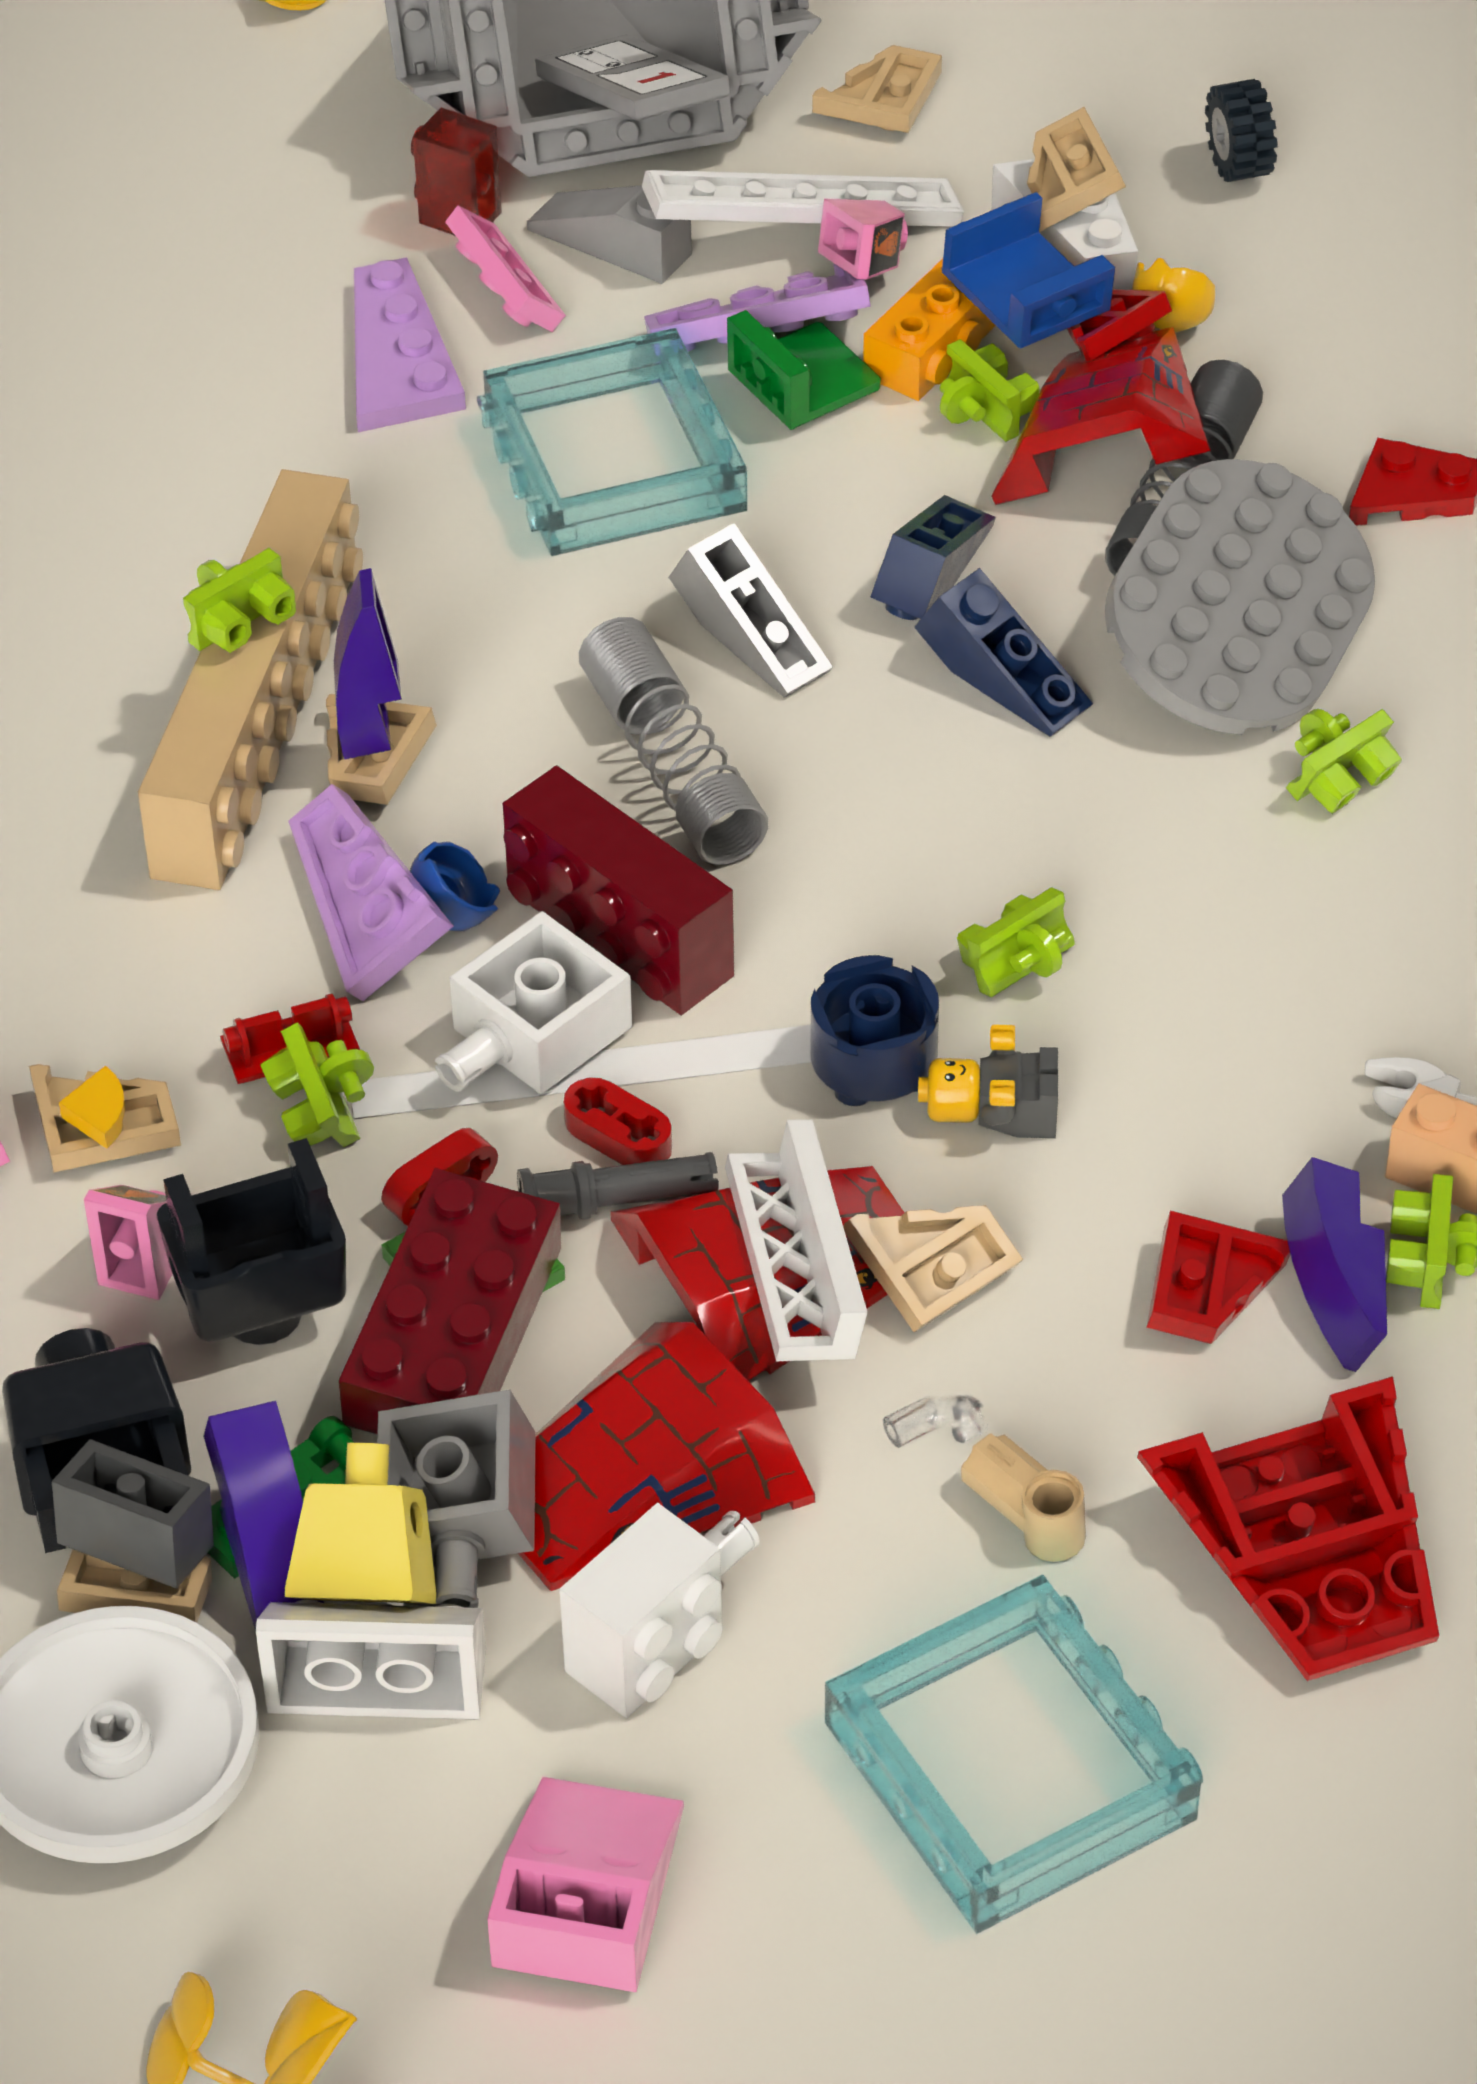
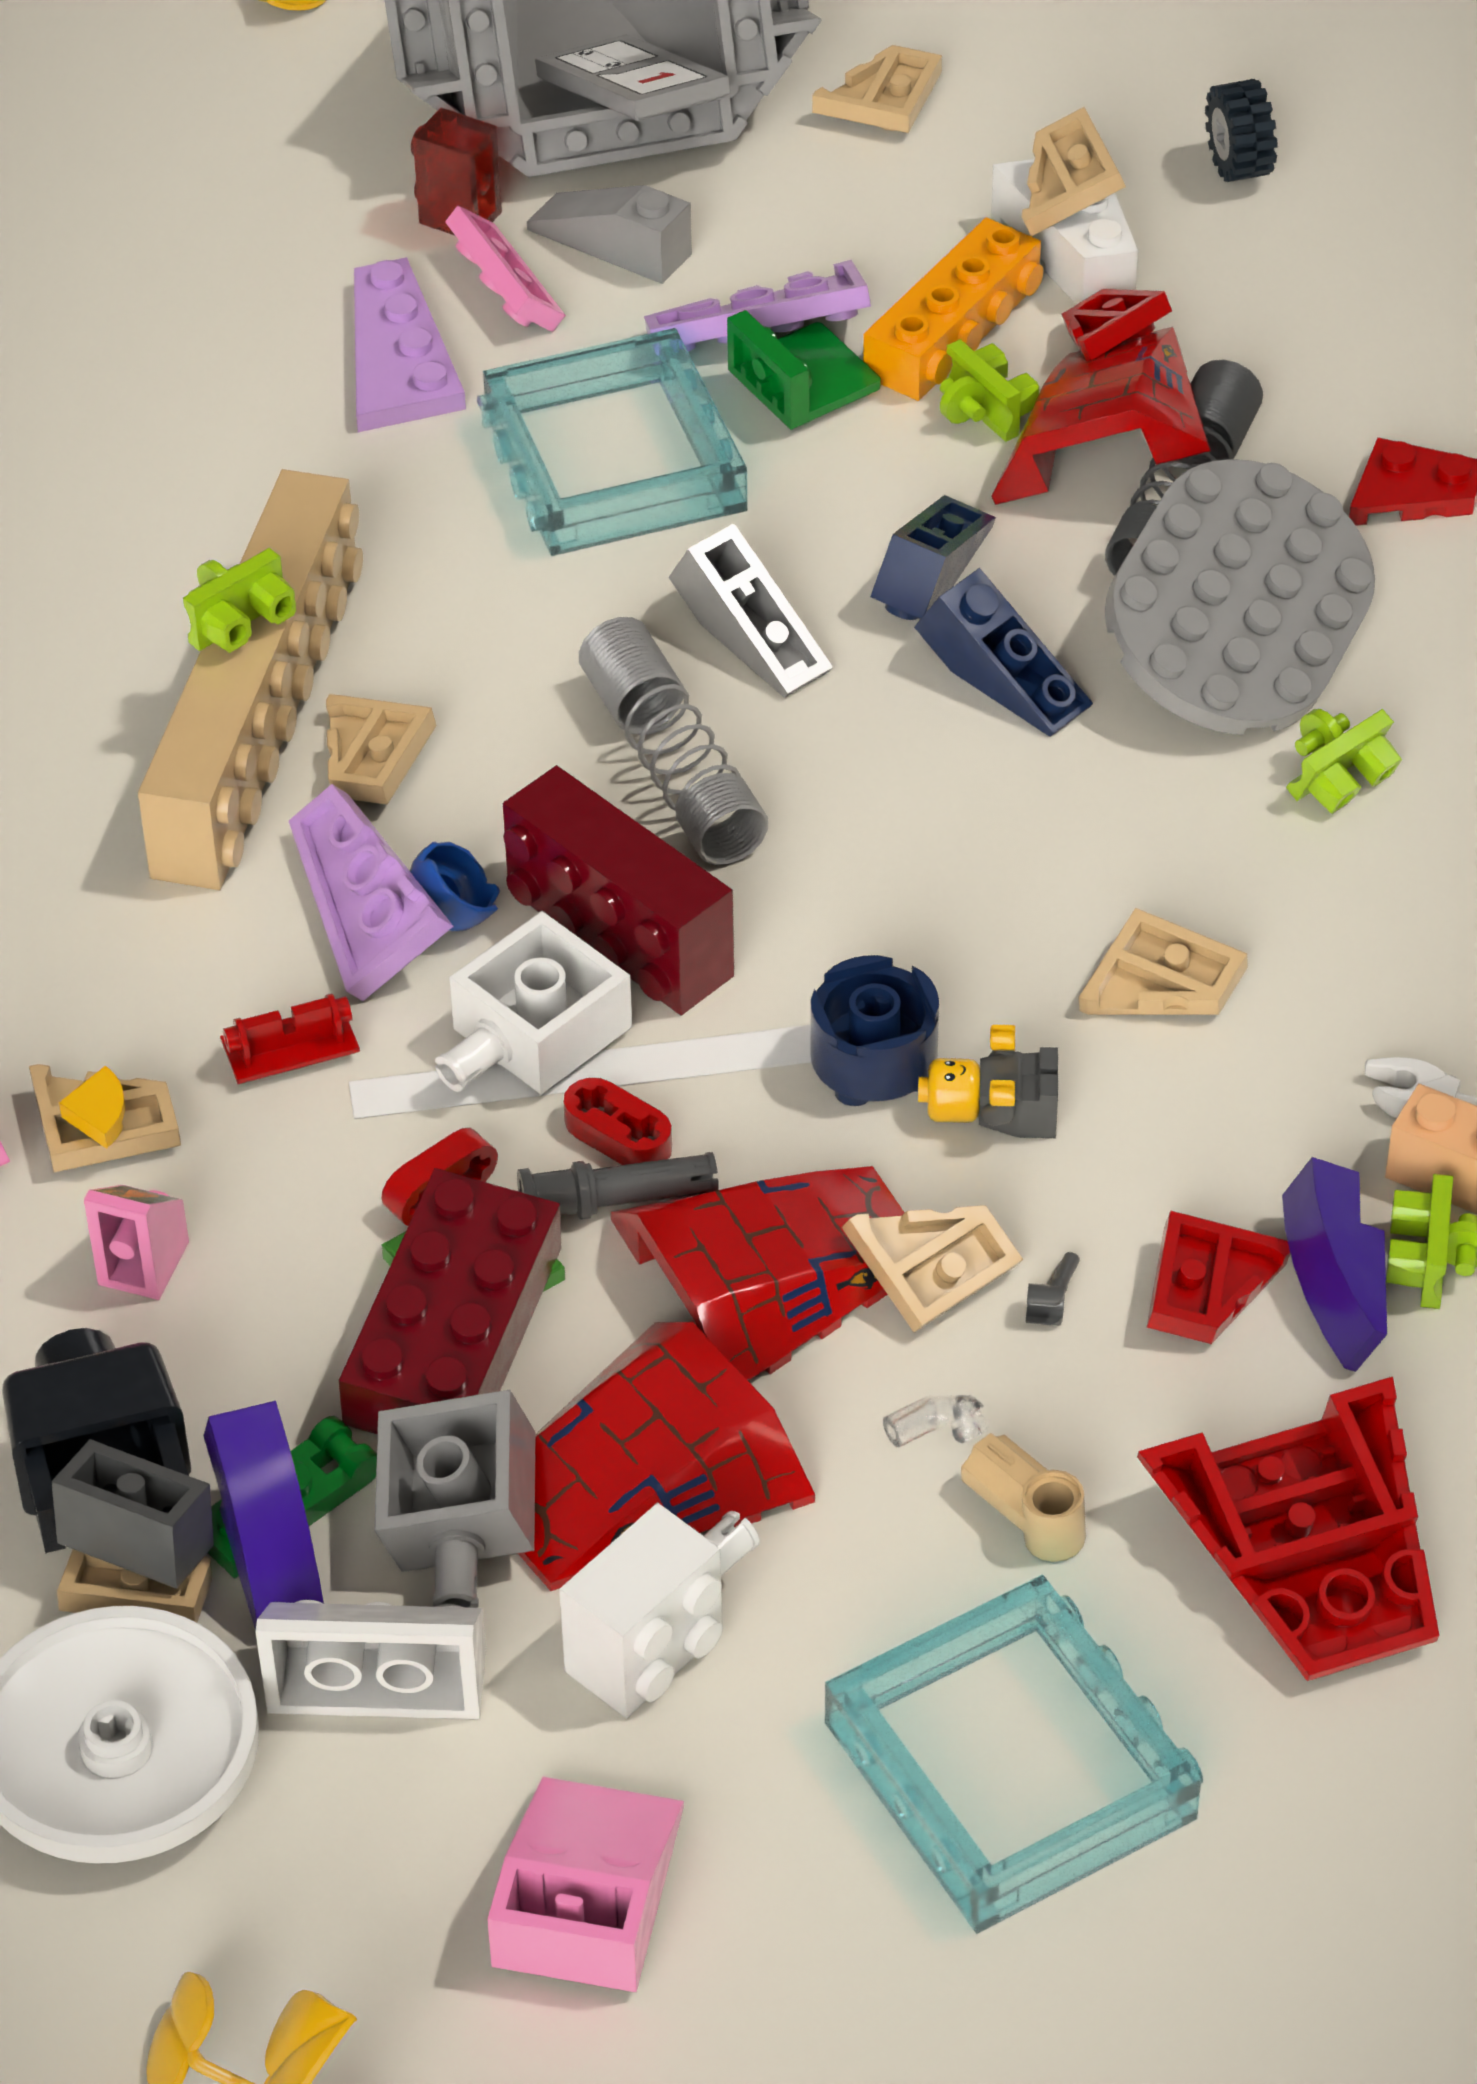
(255, 1251): black piece -> none
(323, 1079): lime hips -> none
(363, 1537): light yellow torso -> none
(364, 671): dark purple slope -> none
(793, 196): white tile -> none
(819, 1238): white fence -> none
(862, 236): bright pink slope -> none
(1019, 943): lime hips -> none
(1021, 276): blue panel -> none
(1046, 1302): none -> dark grey hand
(1162, 971): none -> tan wing
(1187, 290): yellow hair -> none

